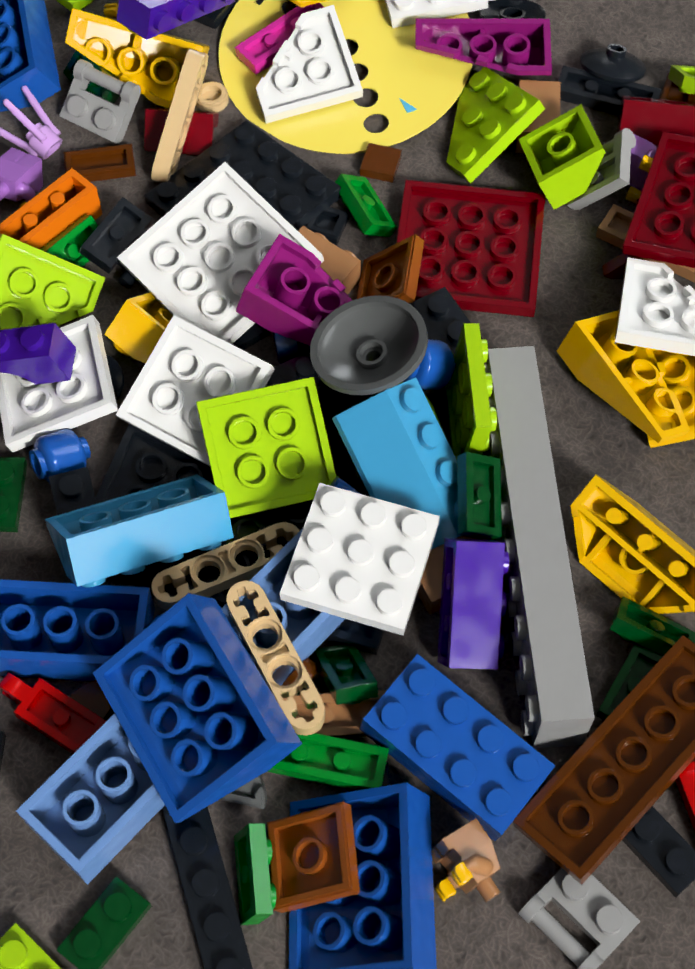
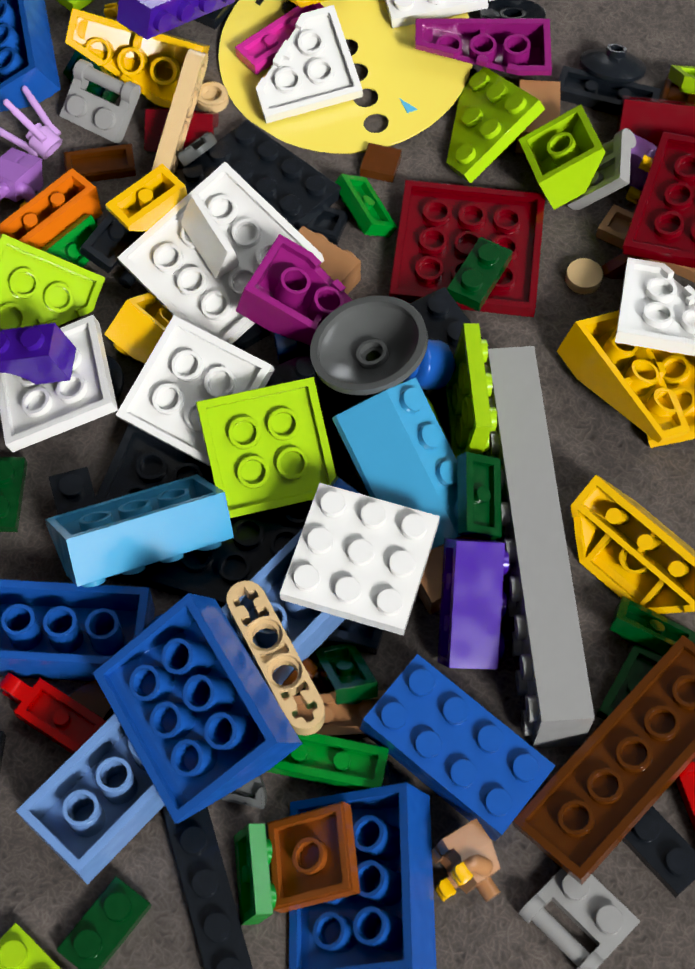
(58, 453): blue head -> none
(147, 199): none -> yellow slope
(197, 148): none -> dark grey tile
(208, 237): none -> white slope
(224, 560): tan beam -> none
(393, 271): dark orange tile -> none
(479, 273): none -> dark green plate
(584, 276): none -> tan tile

